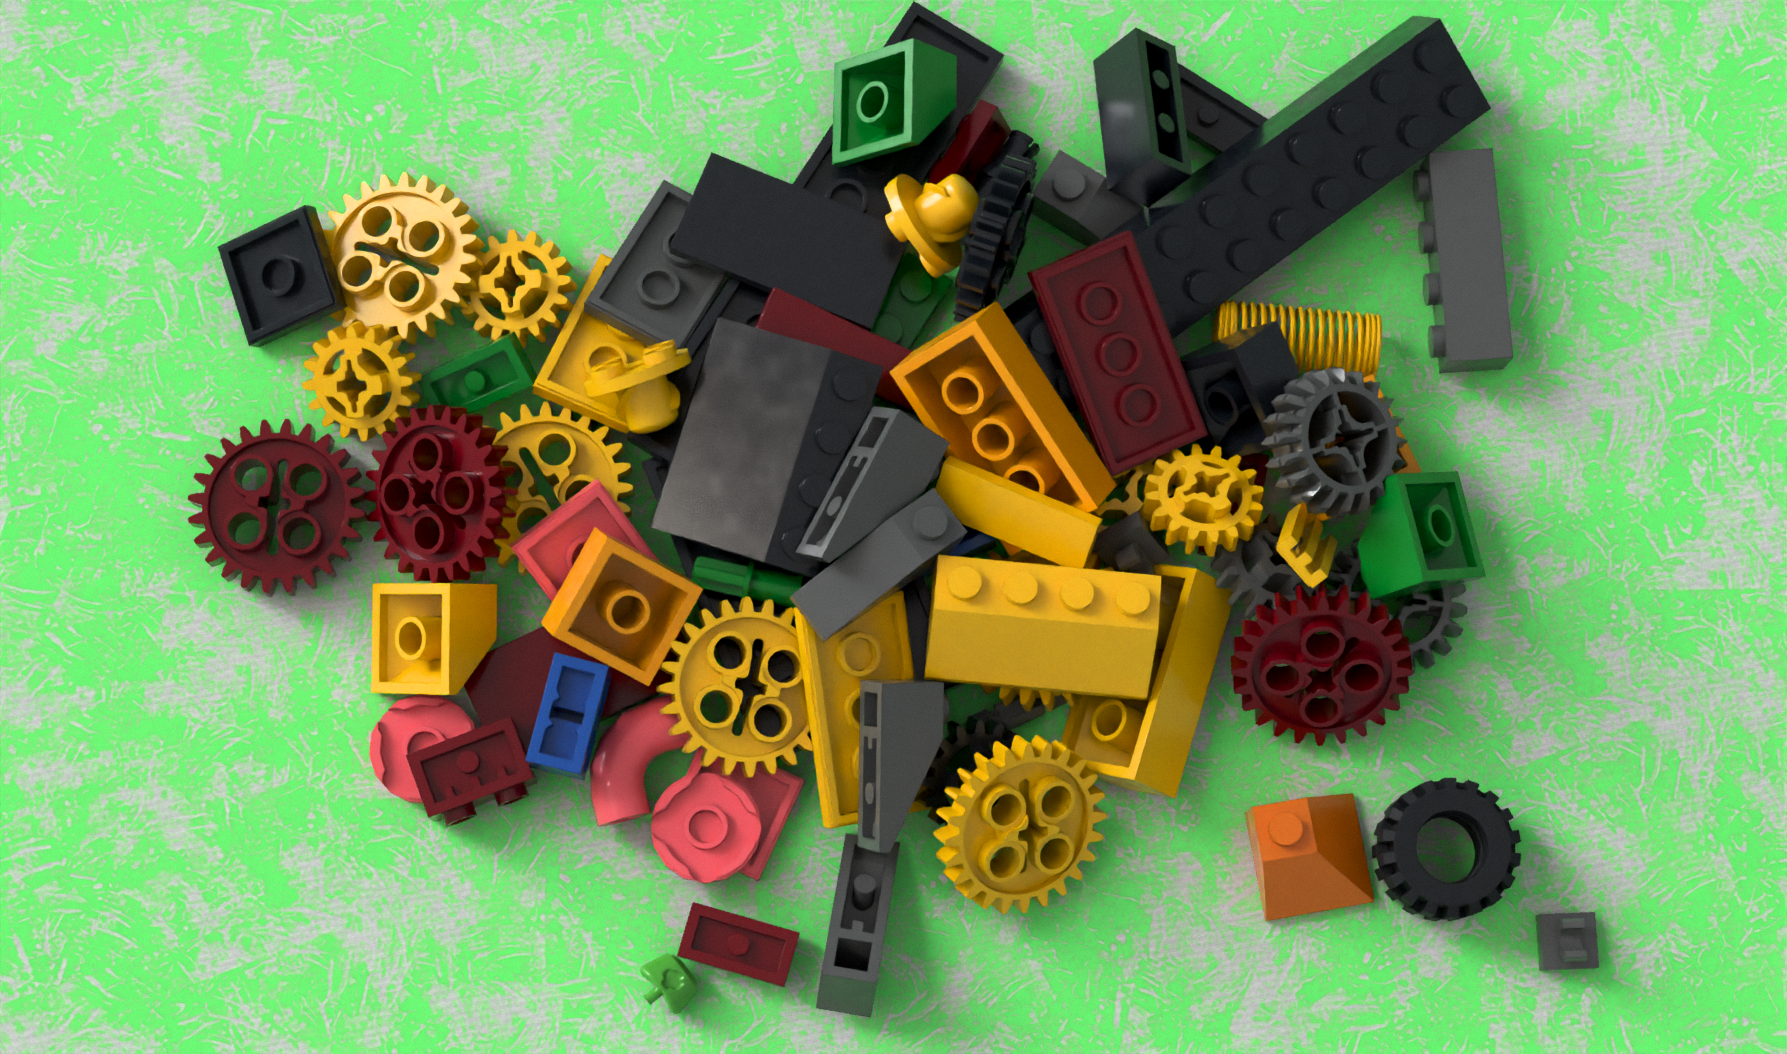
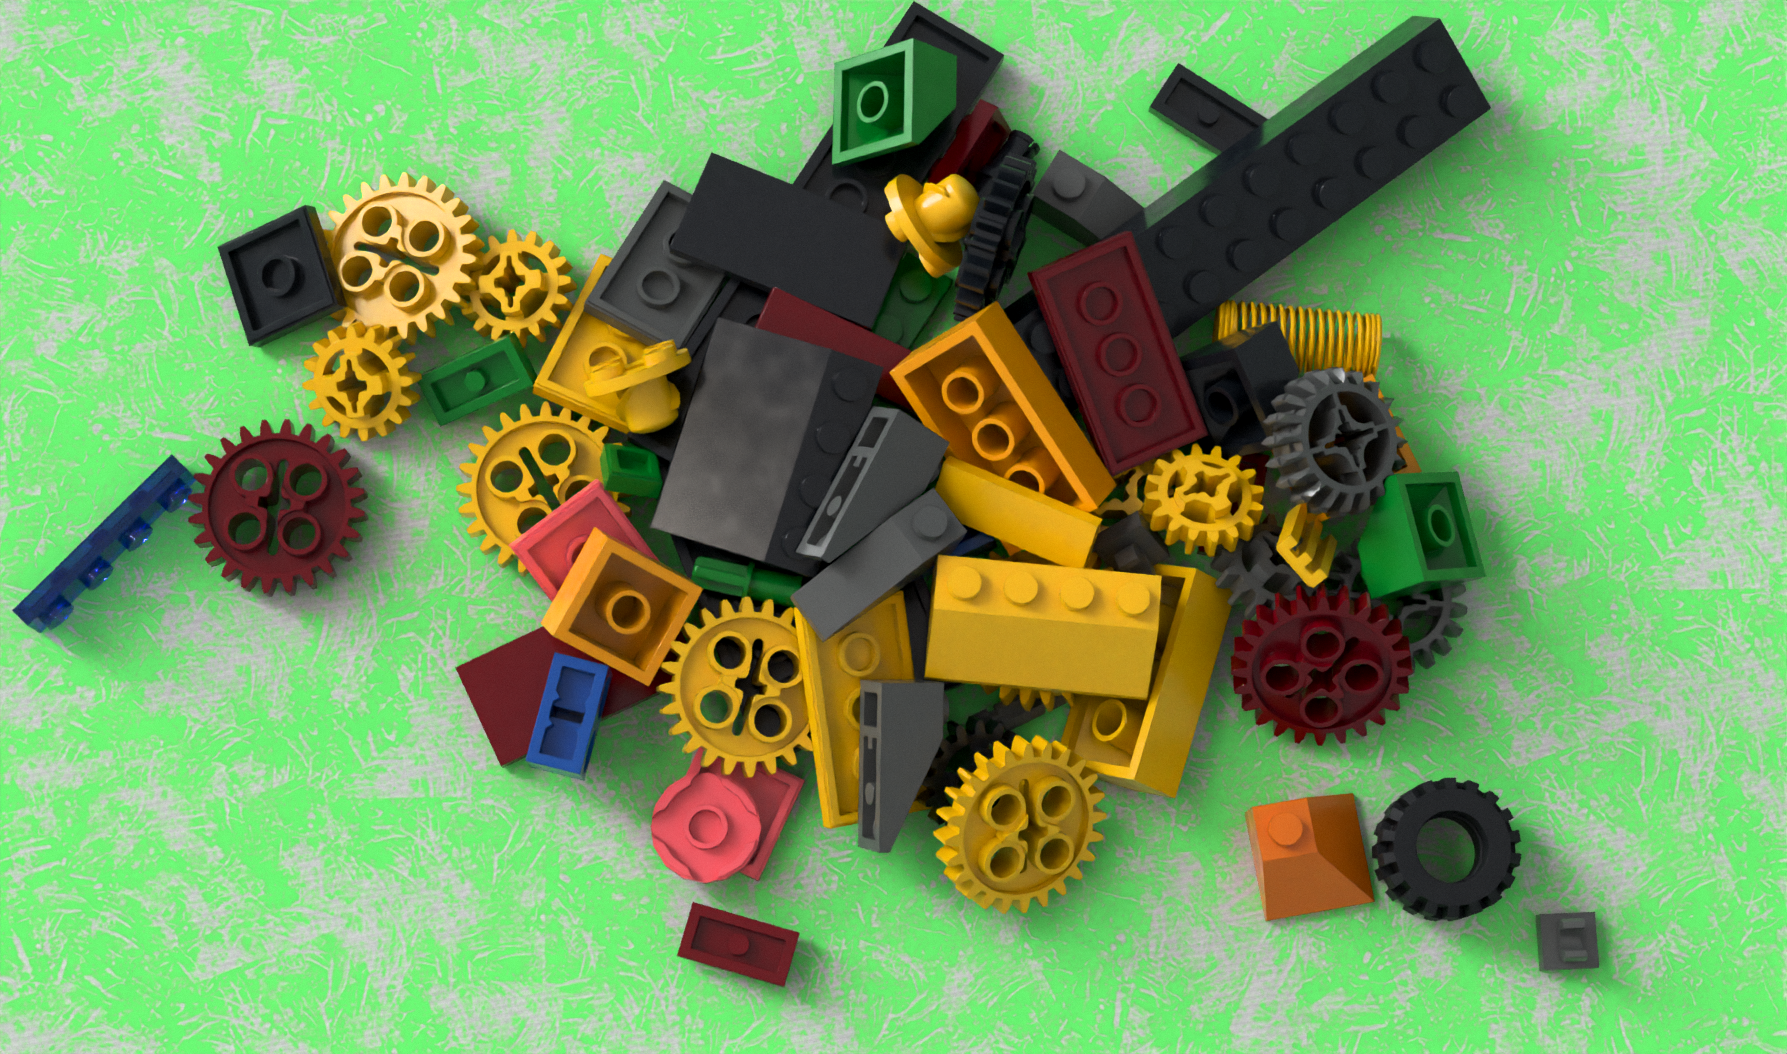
(92, 559): none -> clear blue plate
(407, 728): coral tile -> none
(430, 635): yellow slope -> none
(441, 493): dark red gear -> none
(472, 771): dark red bracket -> none
(623, 758): coral cylinder -> none
(630, 471): none -> green tile
(671, 981): bright green piece -> none
(857, 929): dark grey slope -> none
(1142, 118): black brick -> none
(1464, 261): dark grey brick -> none

